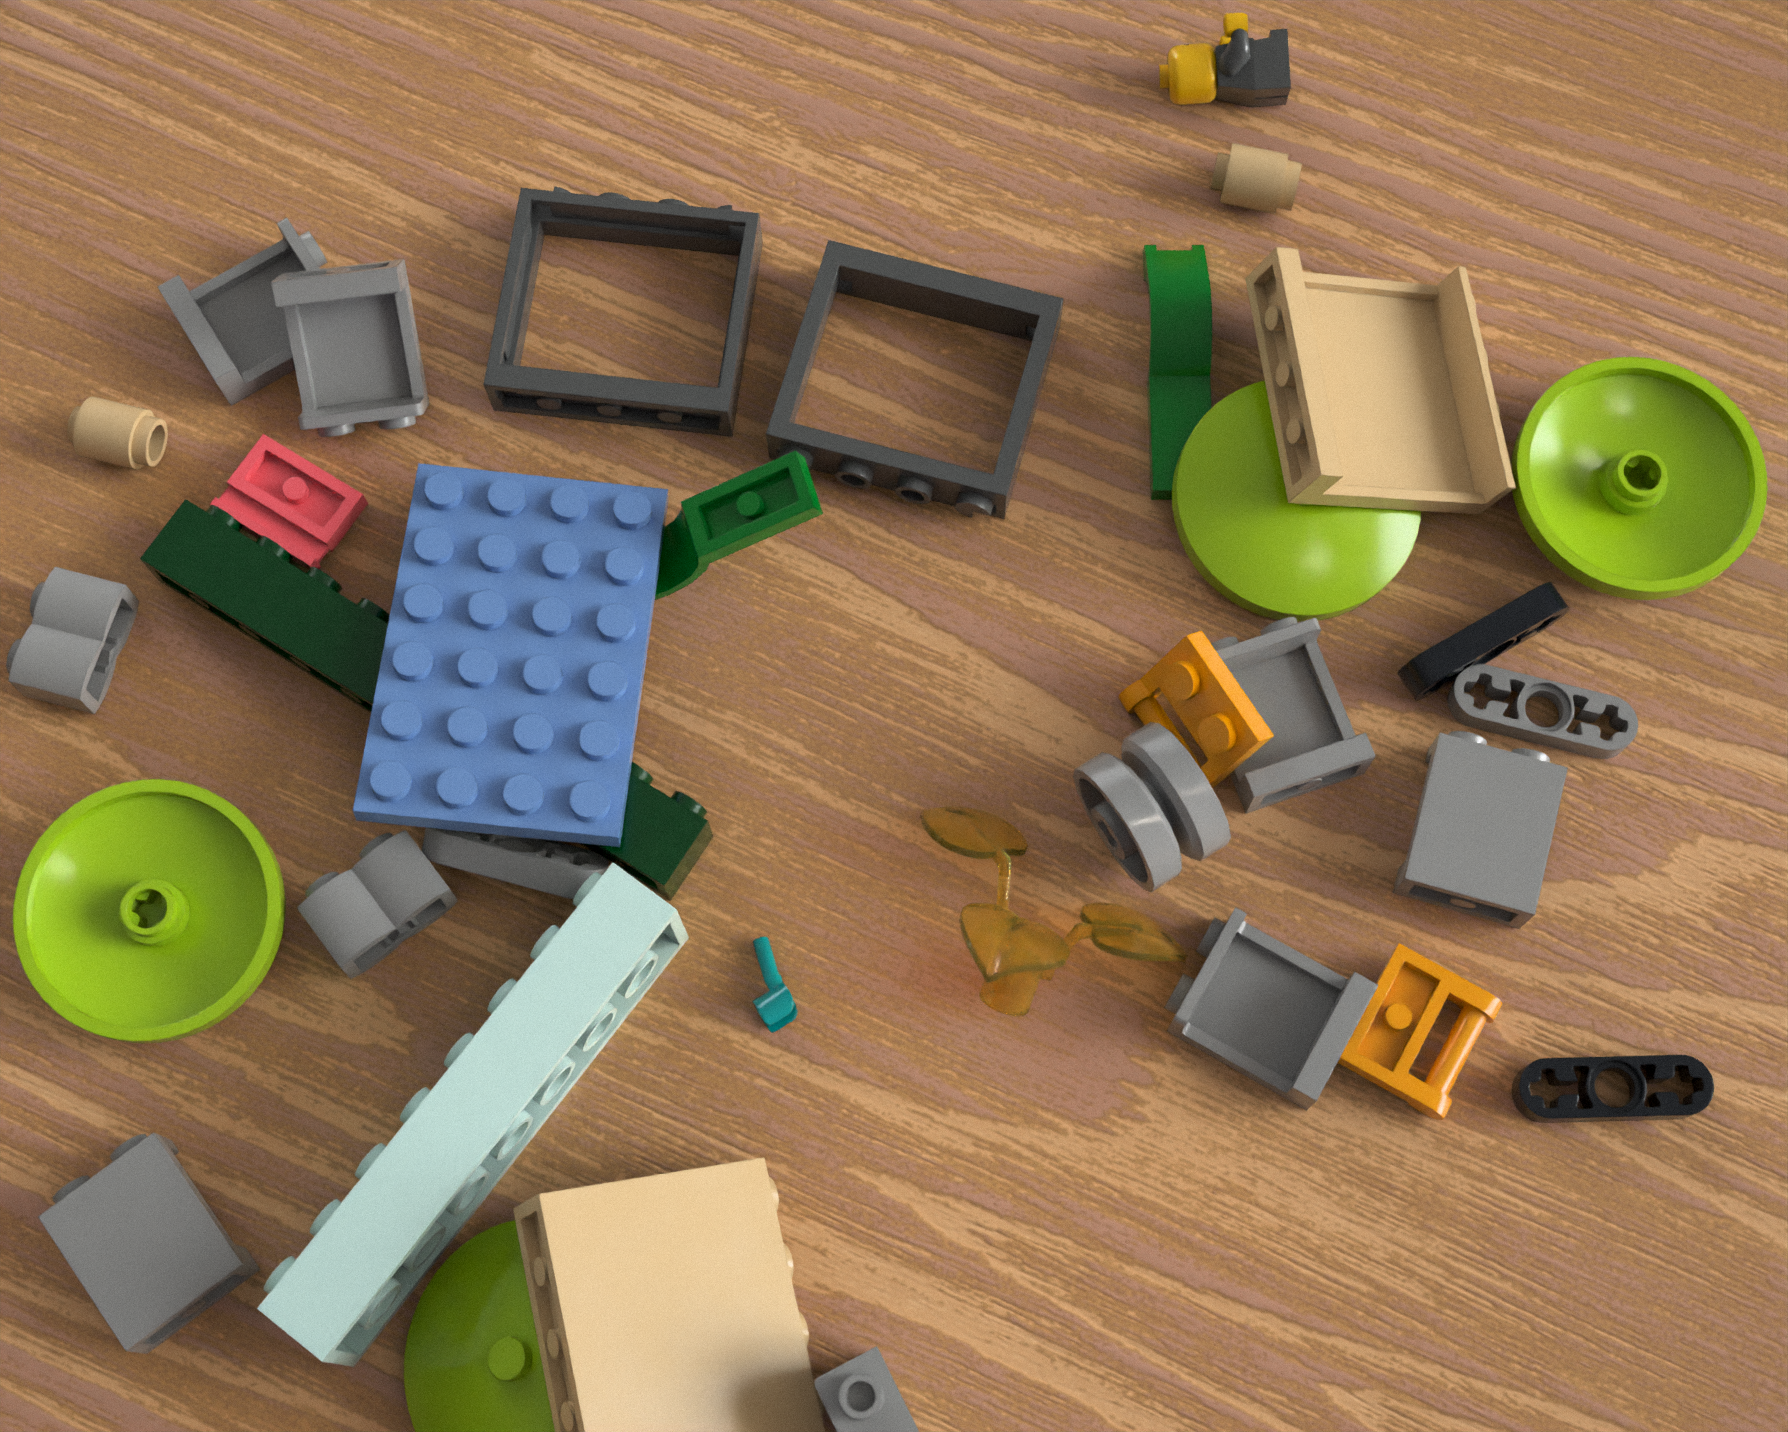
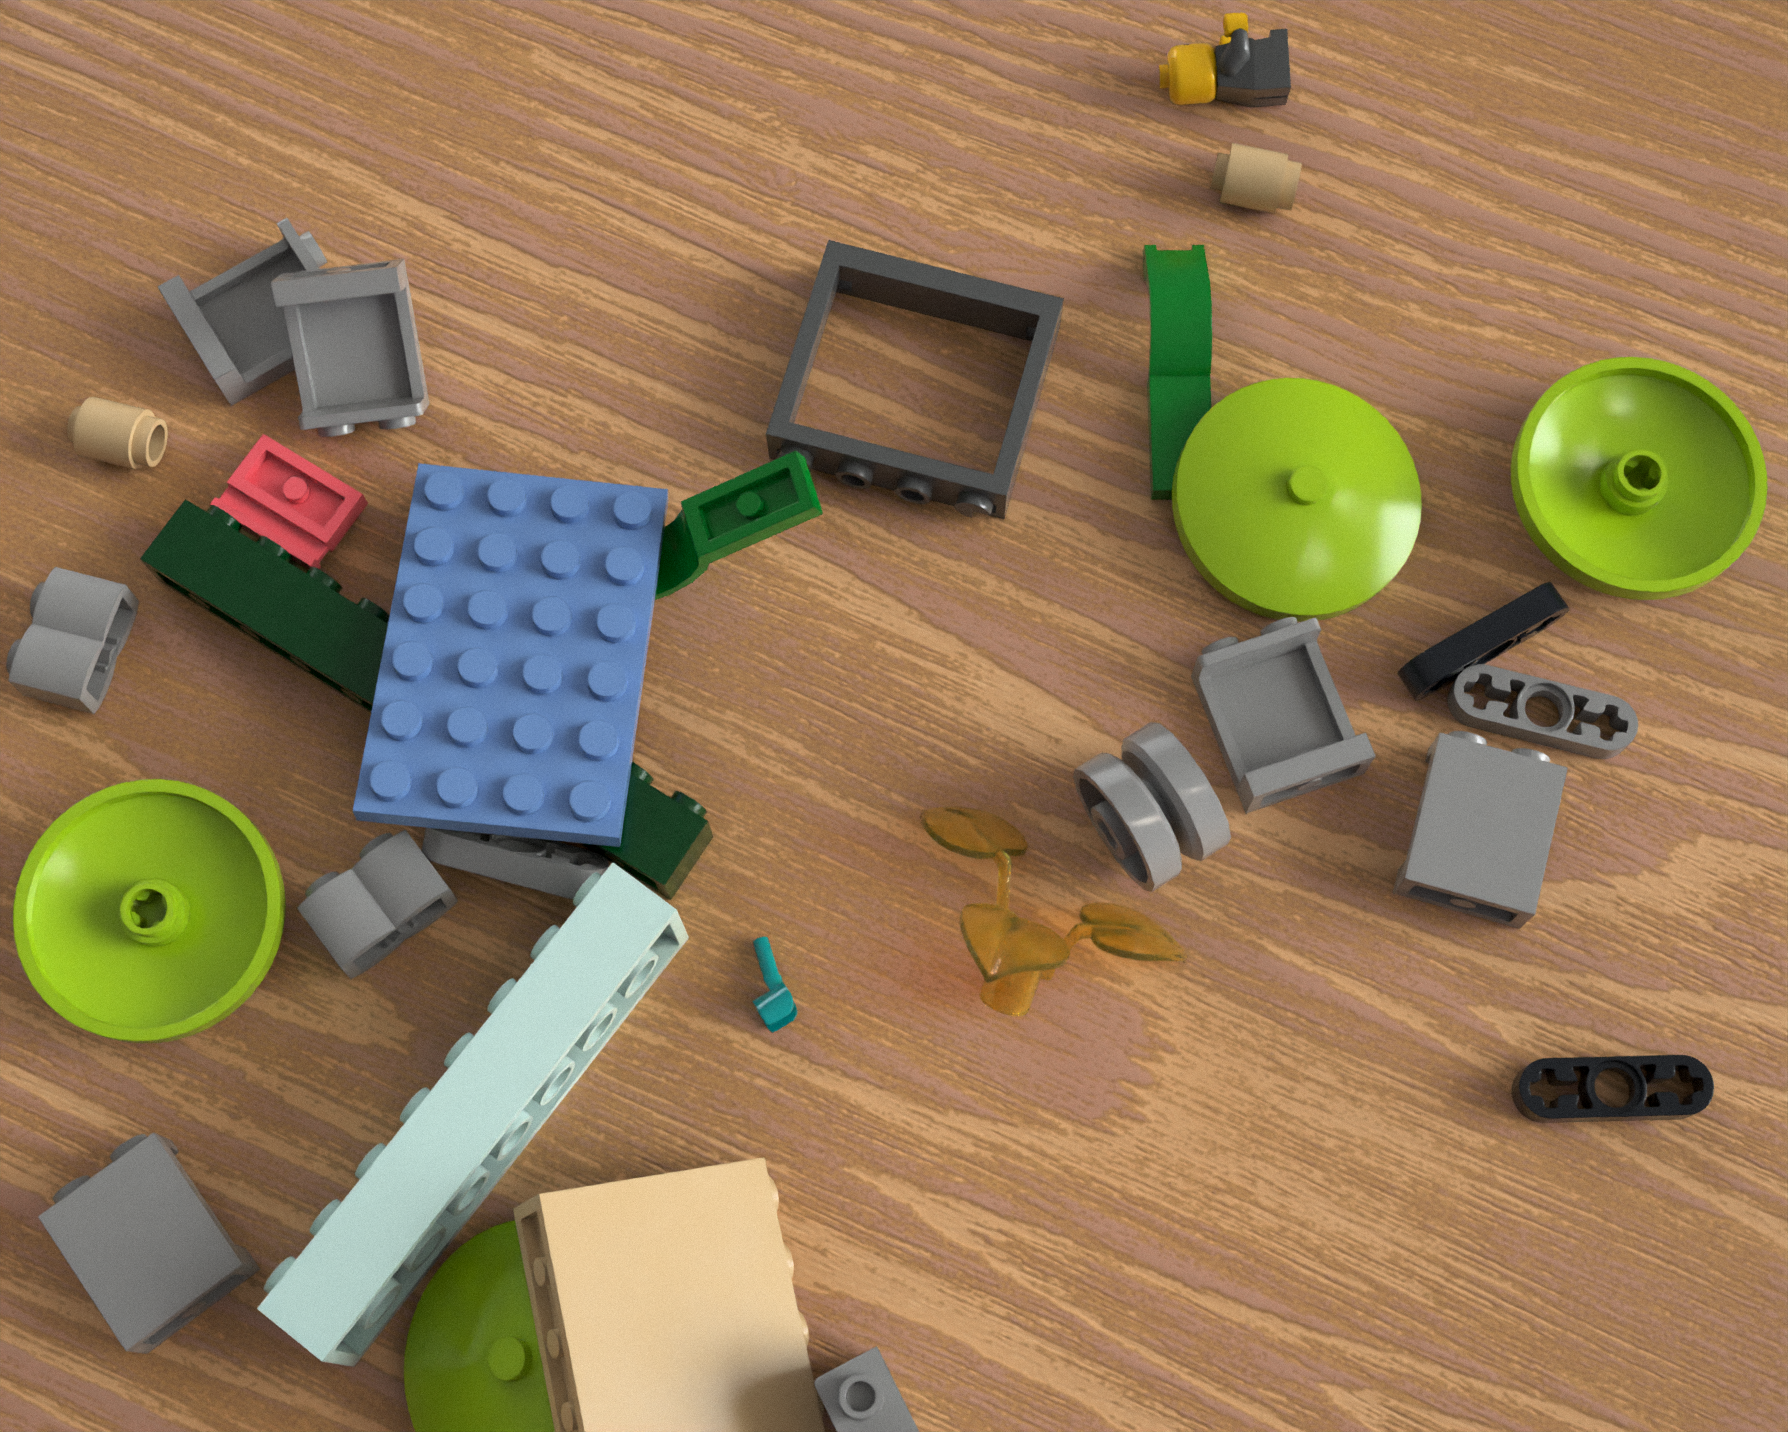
(613, 398): dark grey window -> none
(1206, 702): light orange plate -> none
(1268, 1010): light grey panel -> none
(1378, 390): tan panel -> none
(1399, 1020): light orange plate -> none

